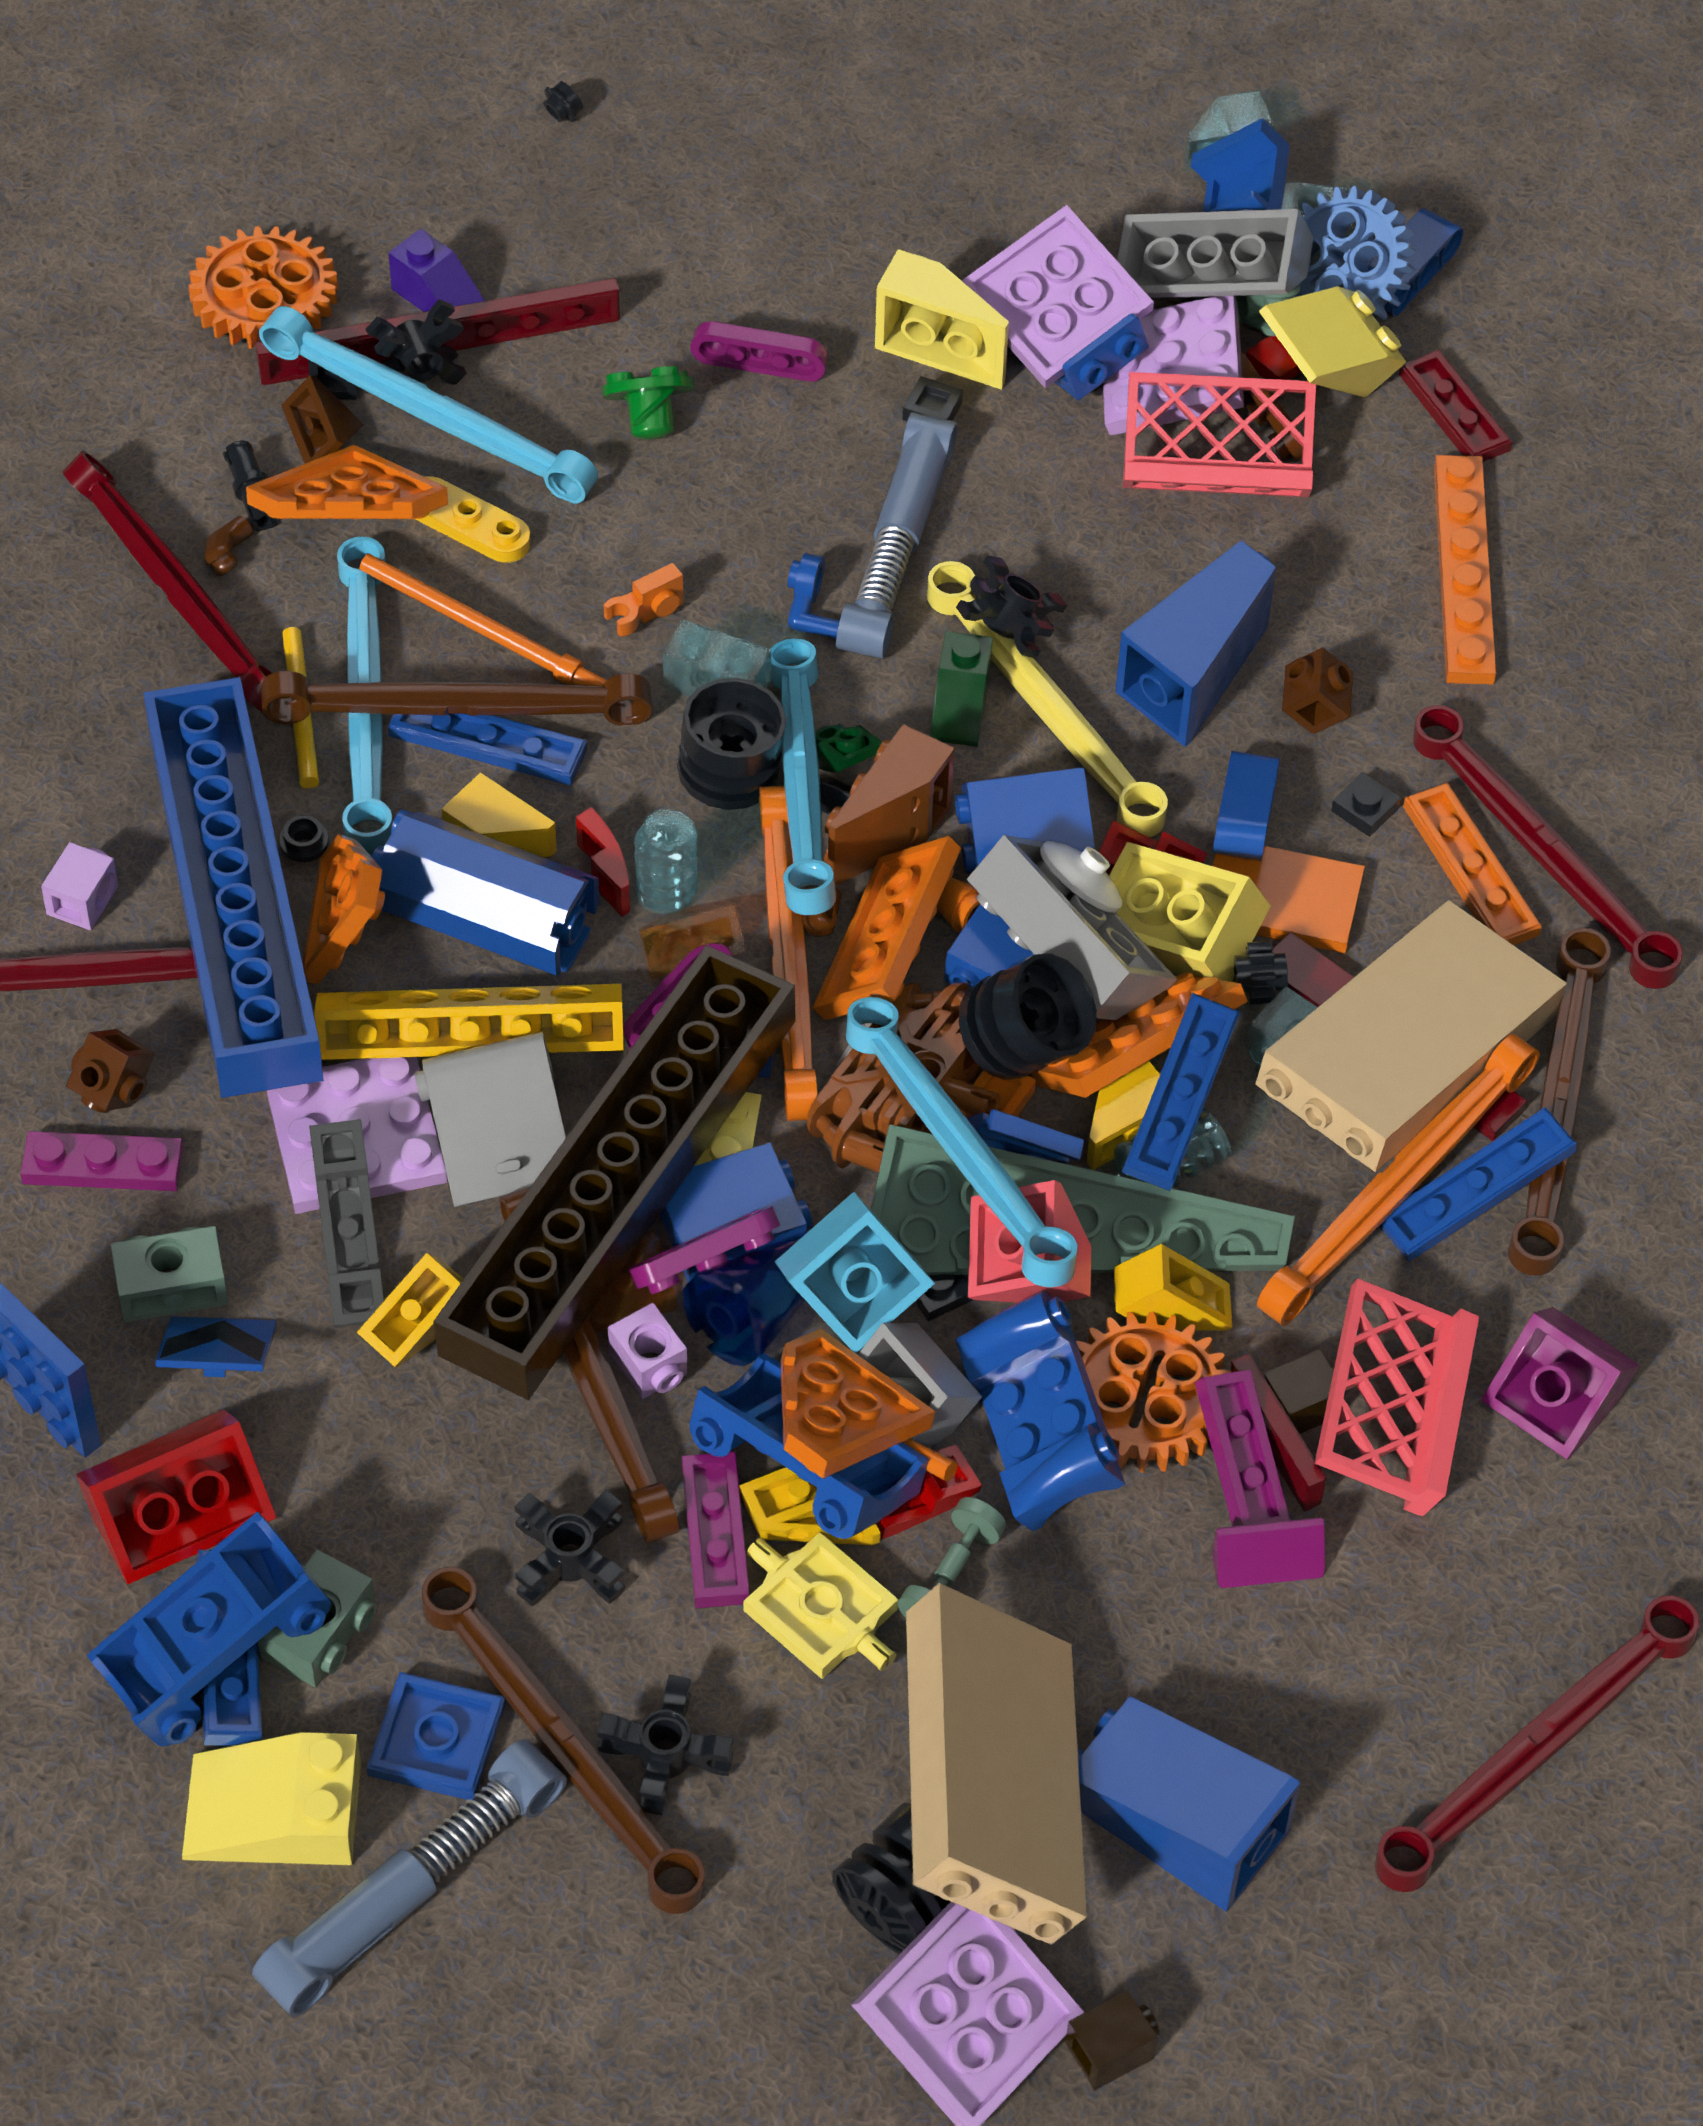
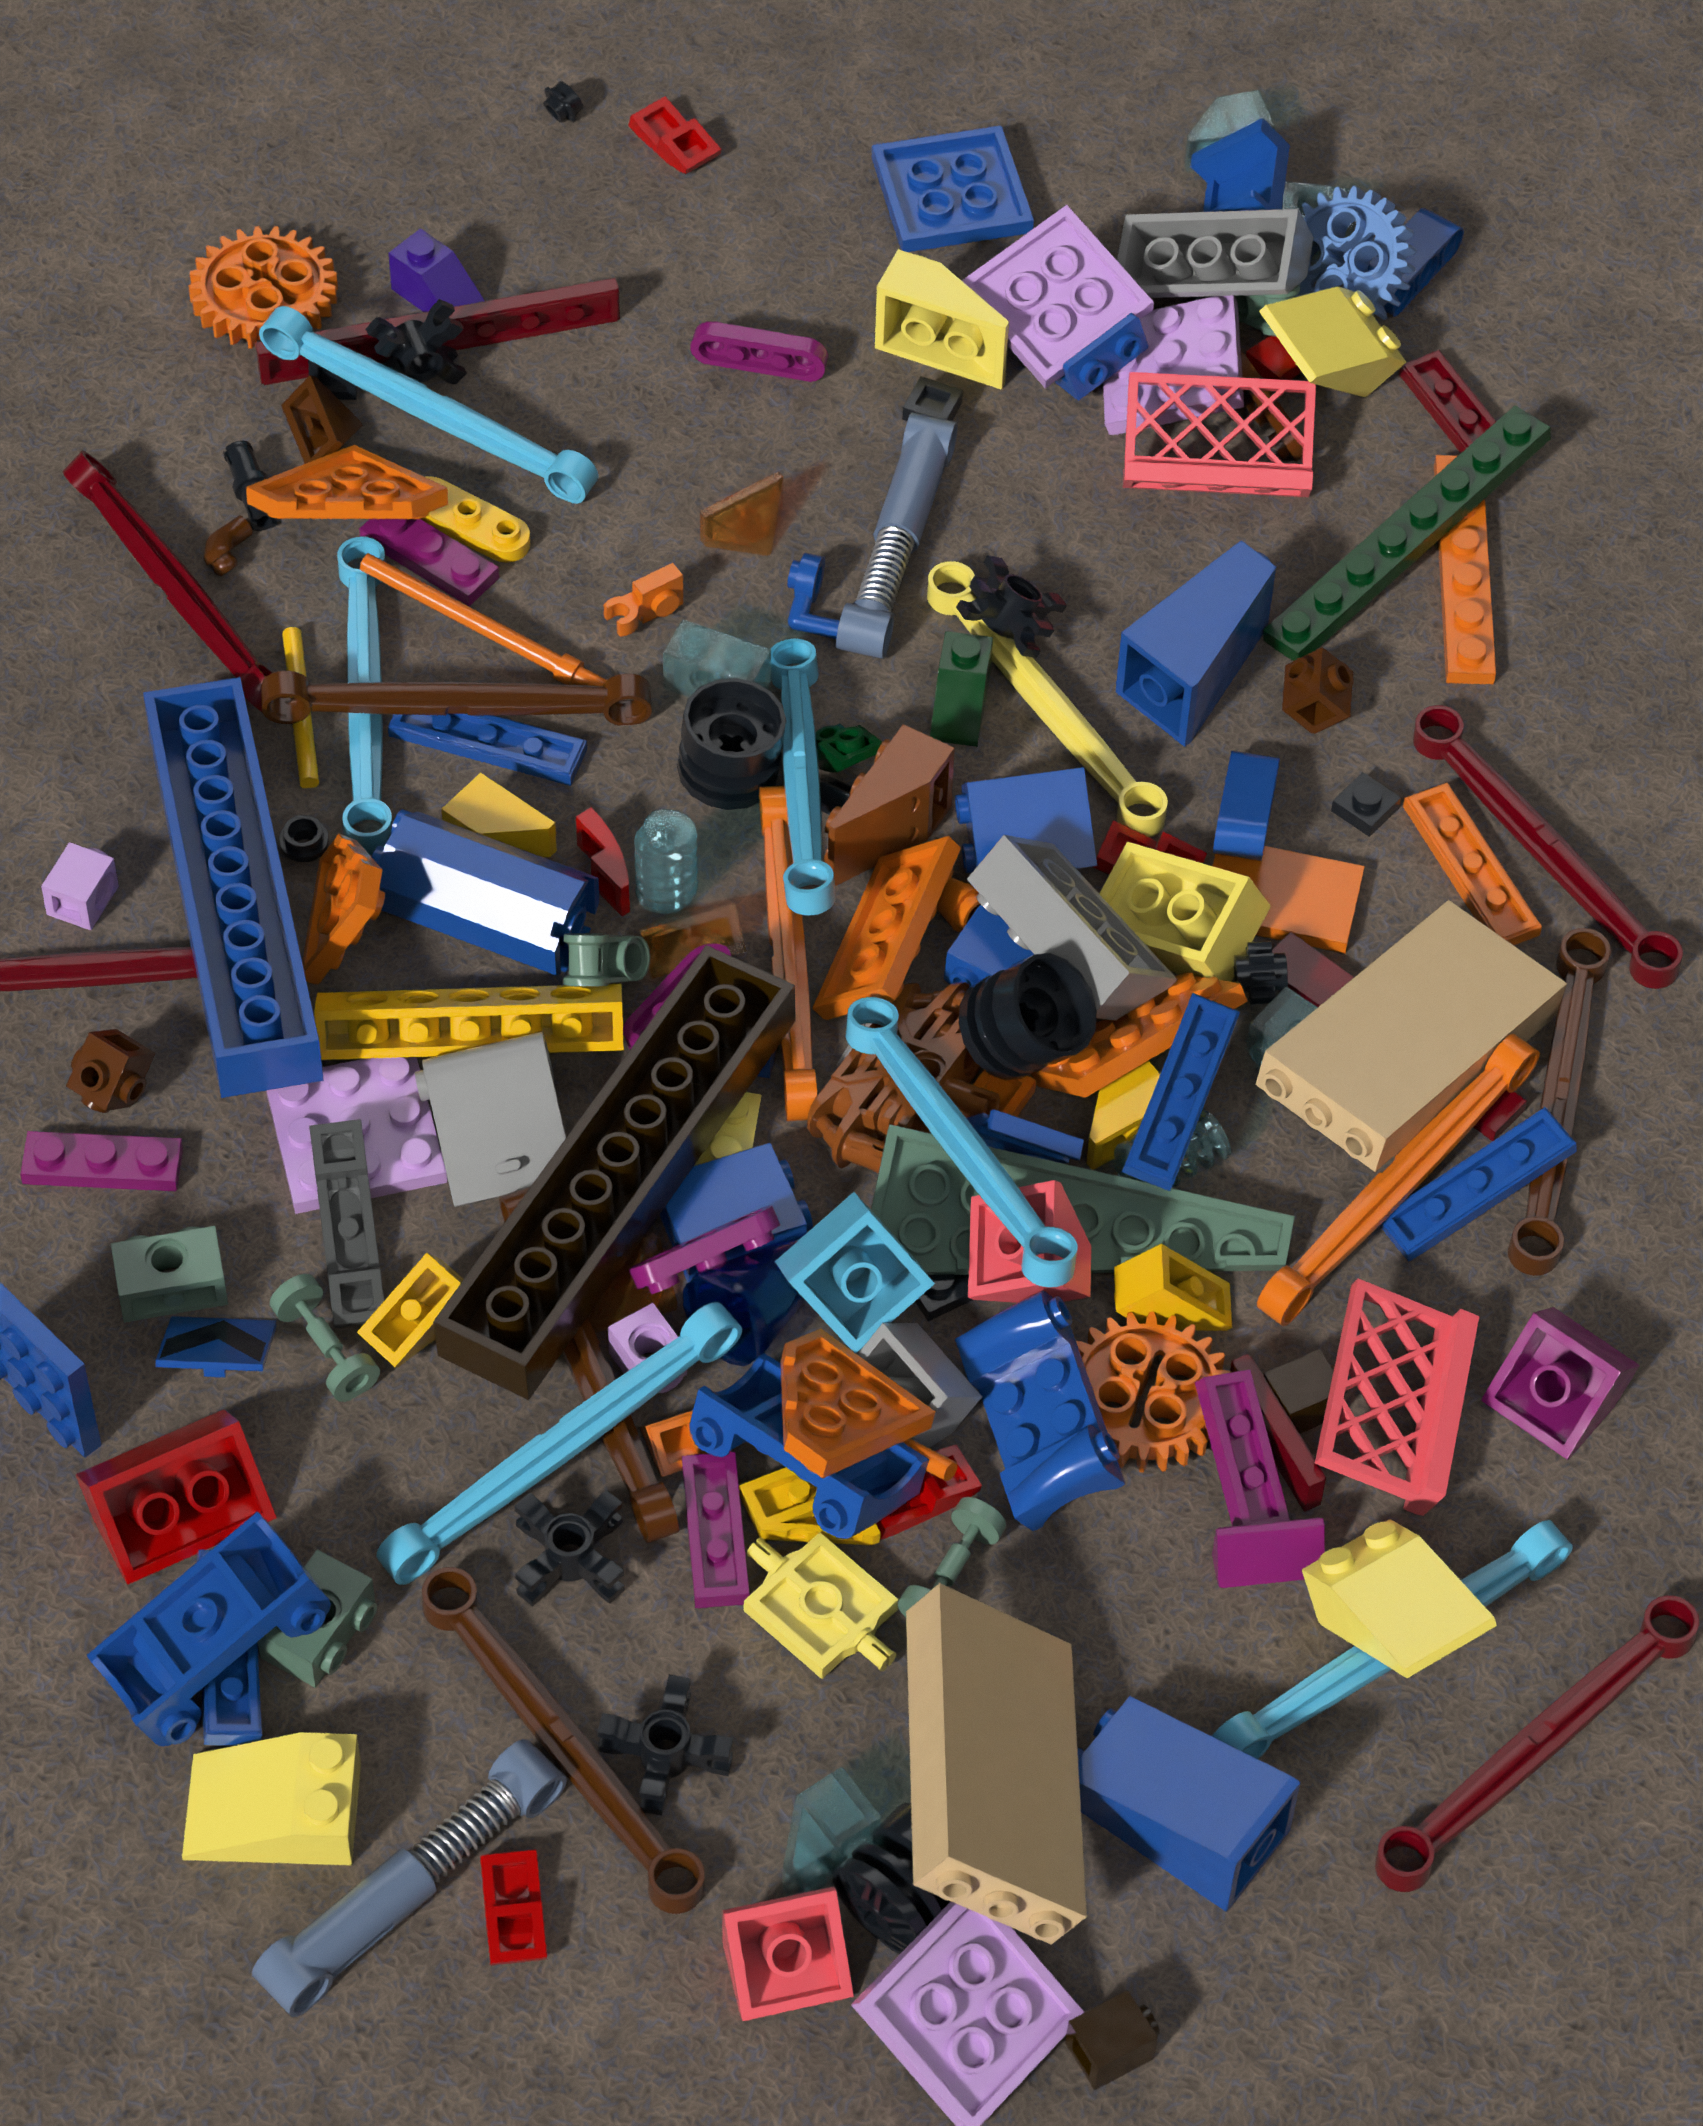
(351, 1375): none -> sand green wheel
(416, 1547): none -> medium azure piece
(434, 556): none -> magenta plate
(436, 1736): blue tile -> none
(513, 1907): none -> red slope
(605, 959): none -> sand green piece
(649, 398): green plate -> none
(669, 1441): none -> orange slope
(674, 139): none -> red slope
(745, 519): none -> clear orange slope
(786, 1953): none -> coral slope
(823, 923): reddish brown arm -> none
(824, 1830): none -> clear light blue slope
(952, 189): none -> blue plate
(1083, 874): white dish -> none
(1394, 1599): none -> light yellow slope
(1407, 534): none -> dark green plate
(1532, 1556): none -> medium azure piece

